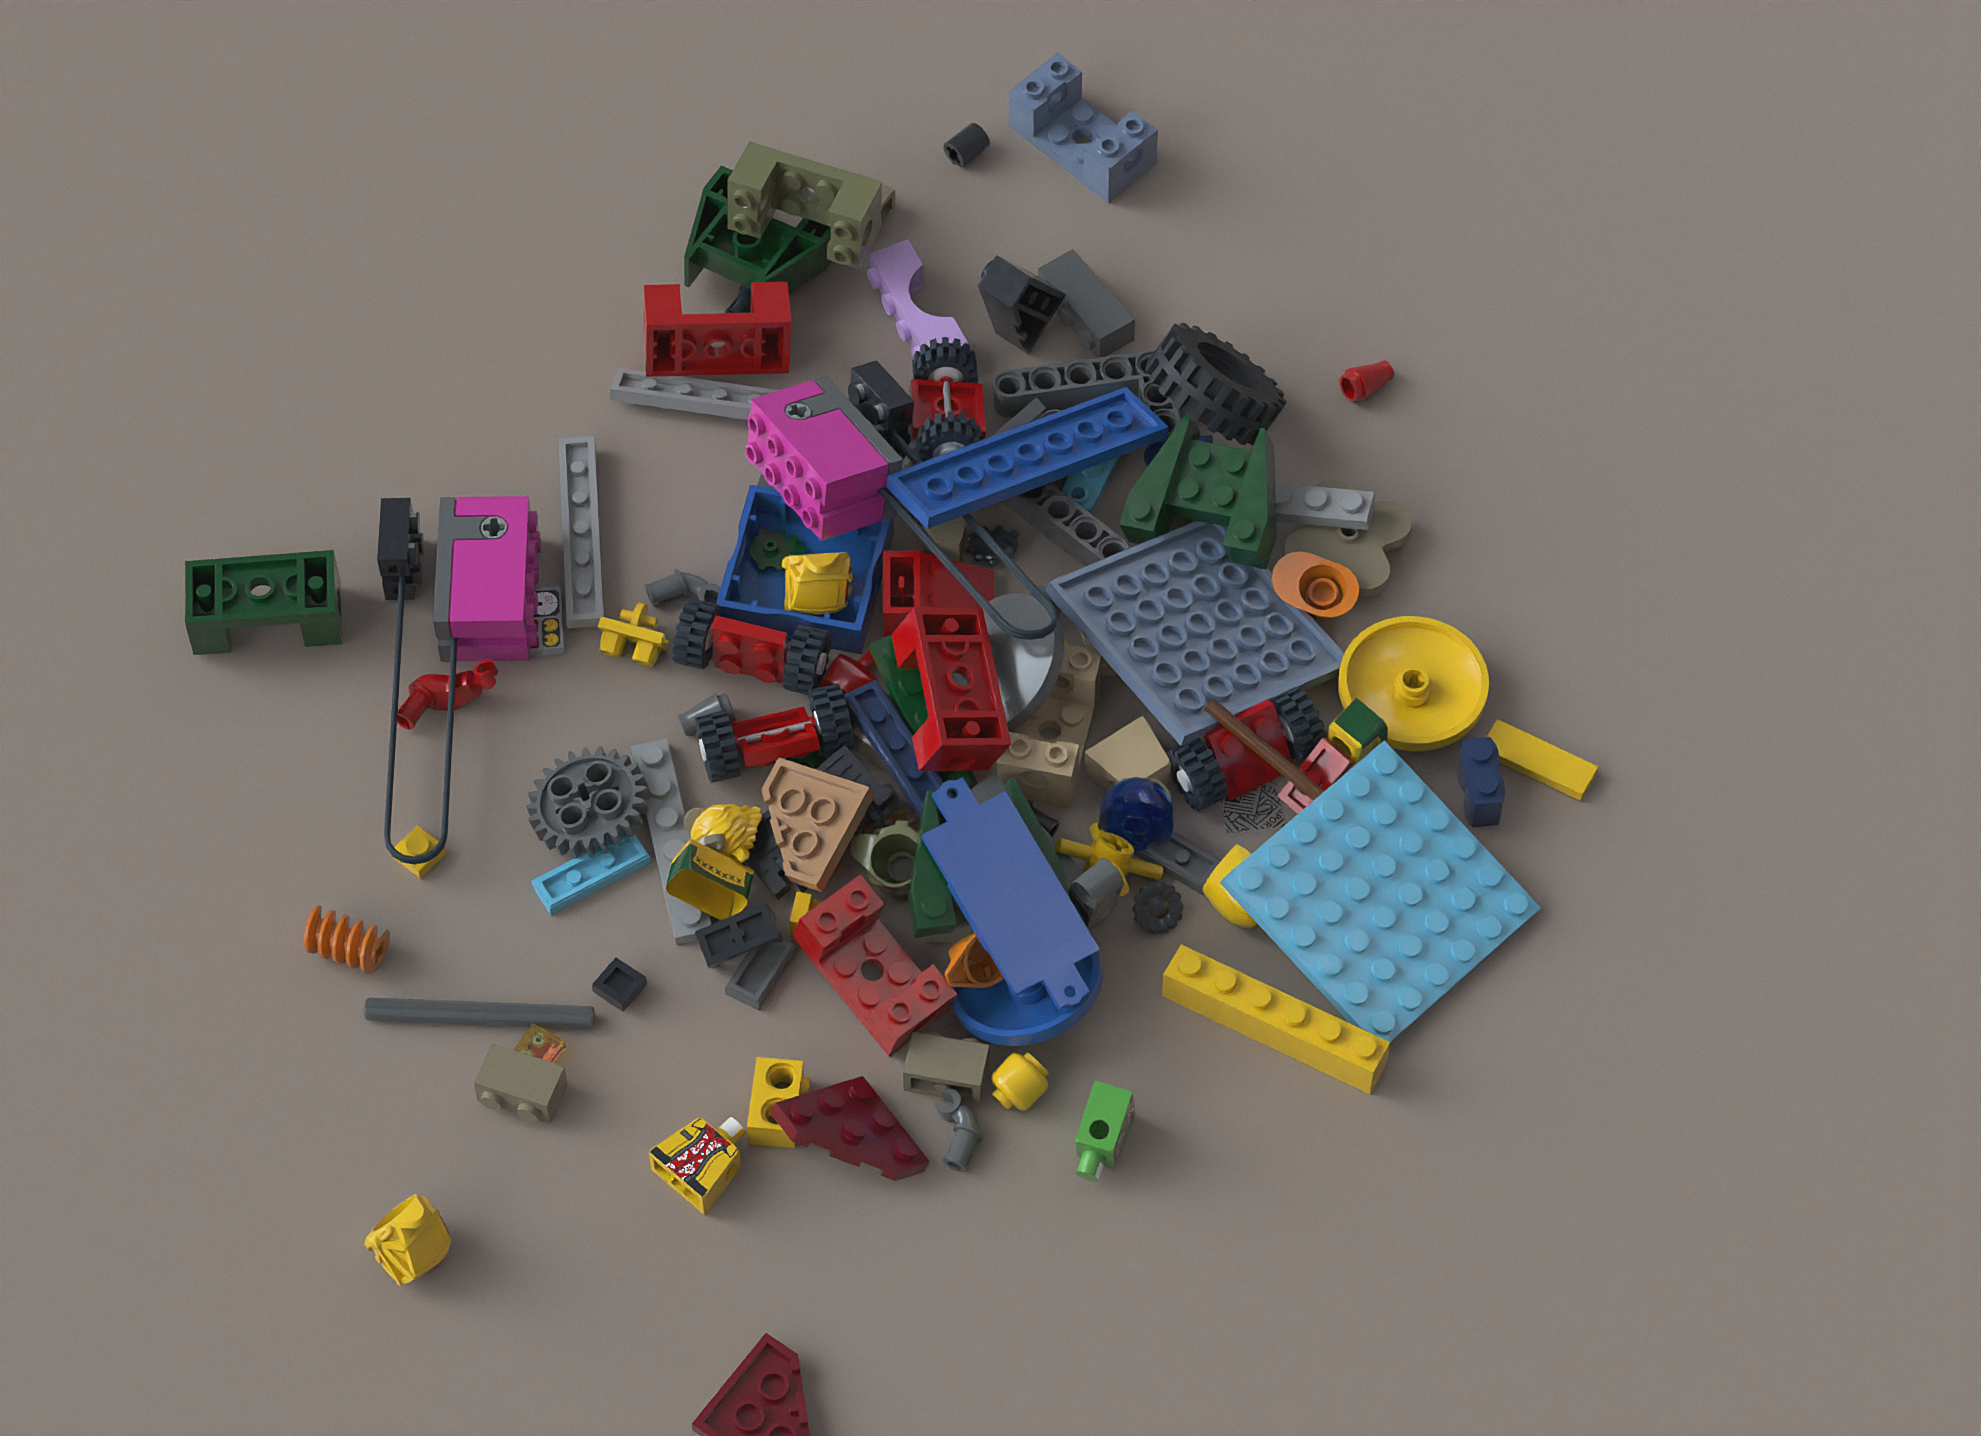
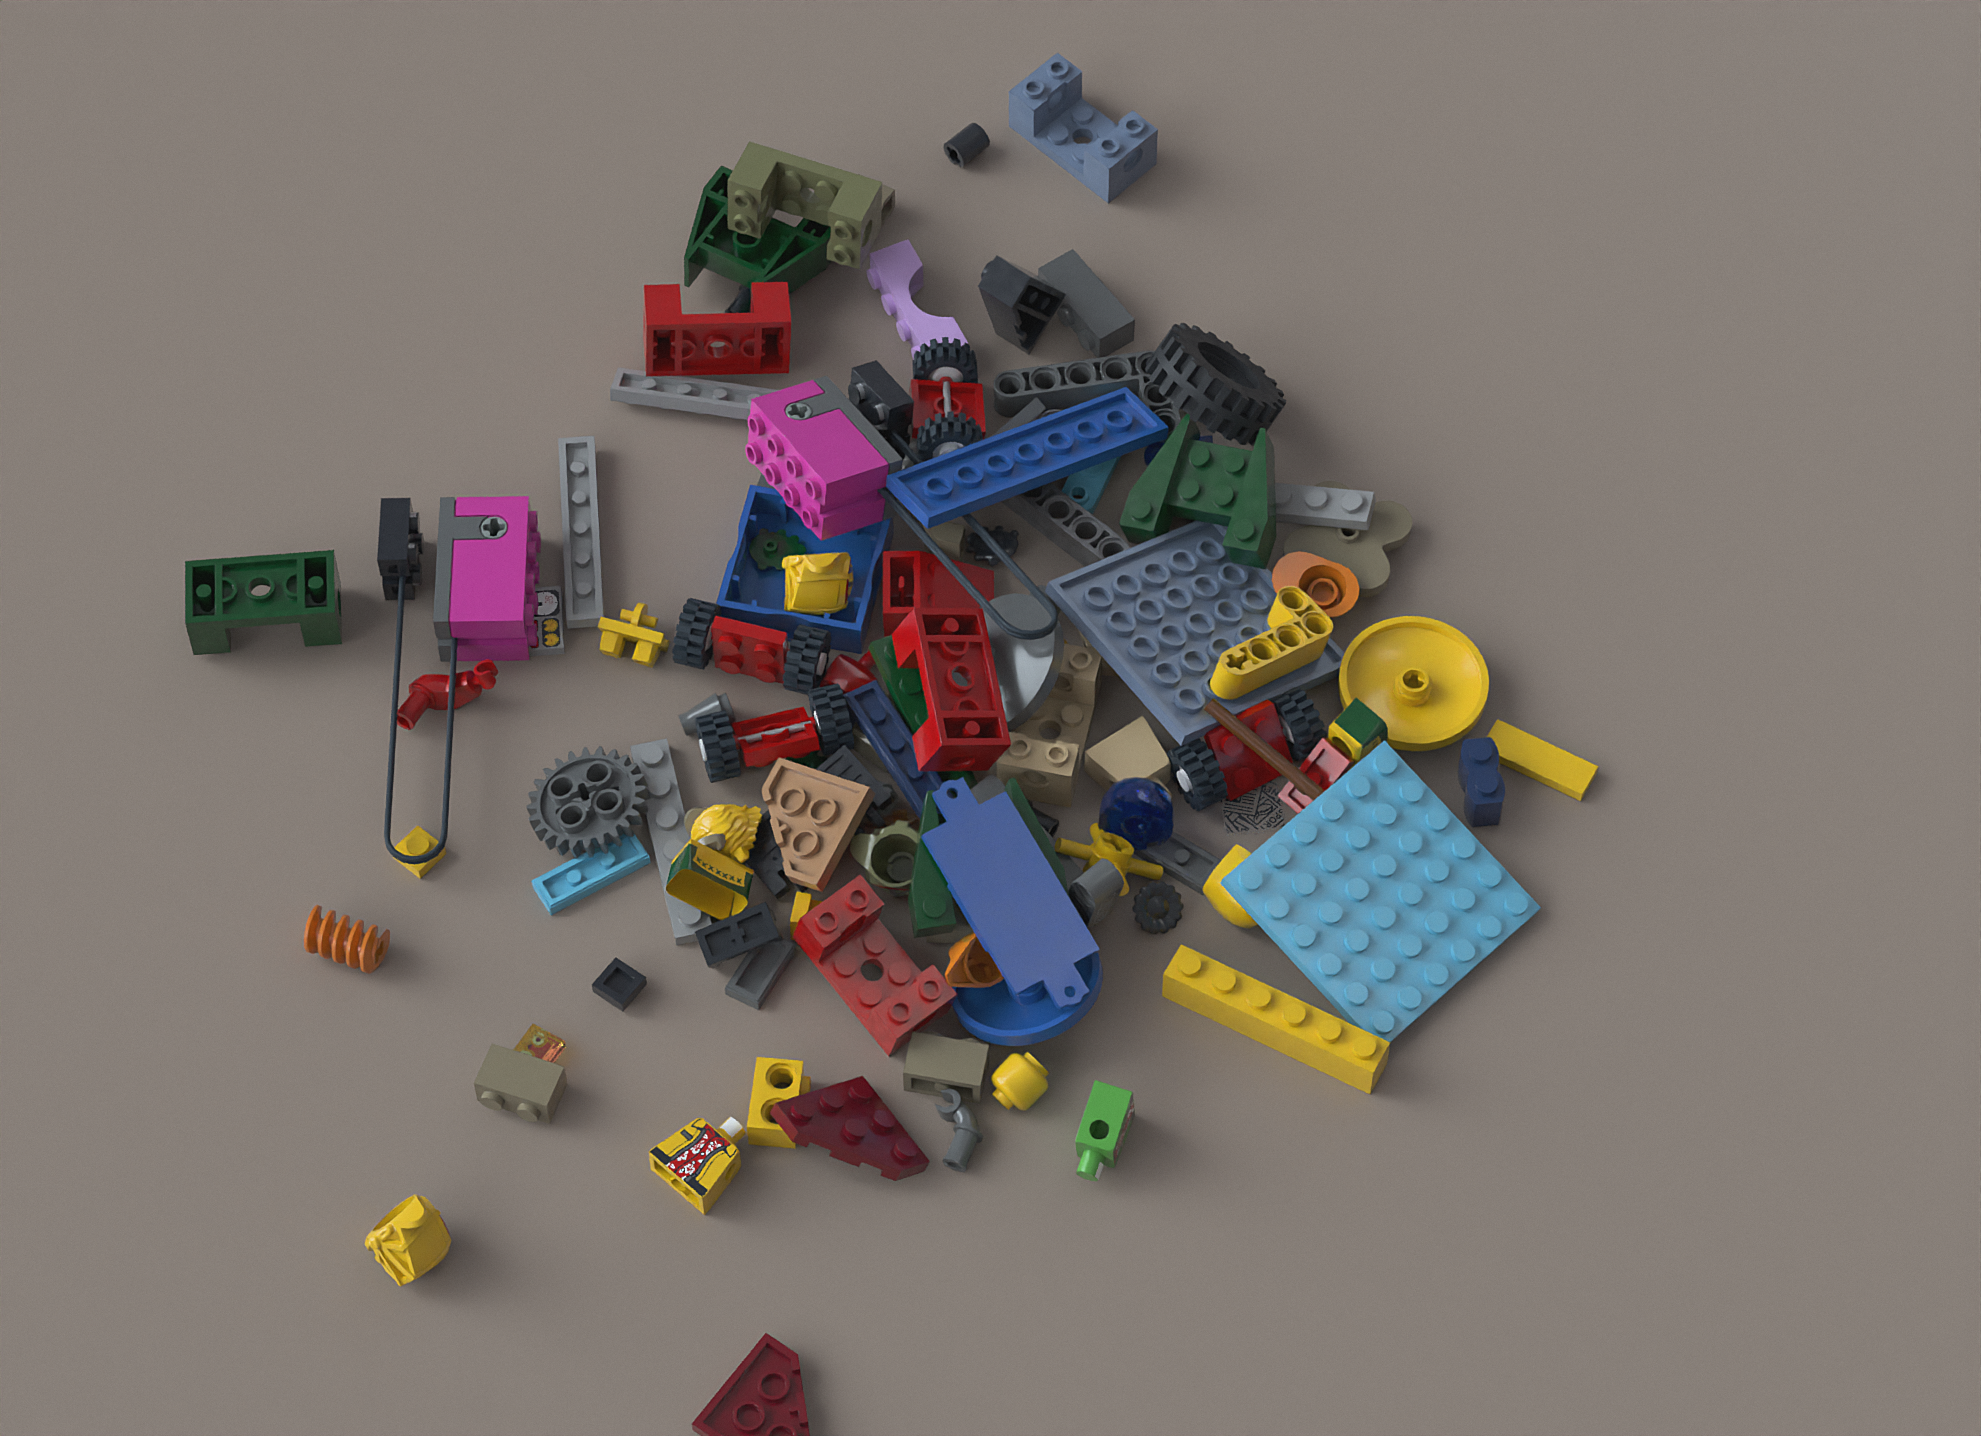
(479, 1013): dark grey axle -> none
(680, 584): dark grey piece -> none
(1295, 639): none -> yellow beam
(1364, 380): red cone -> none

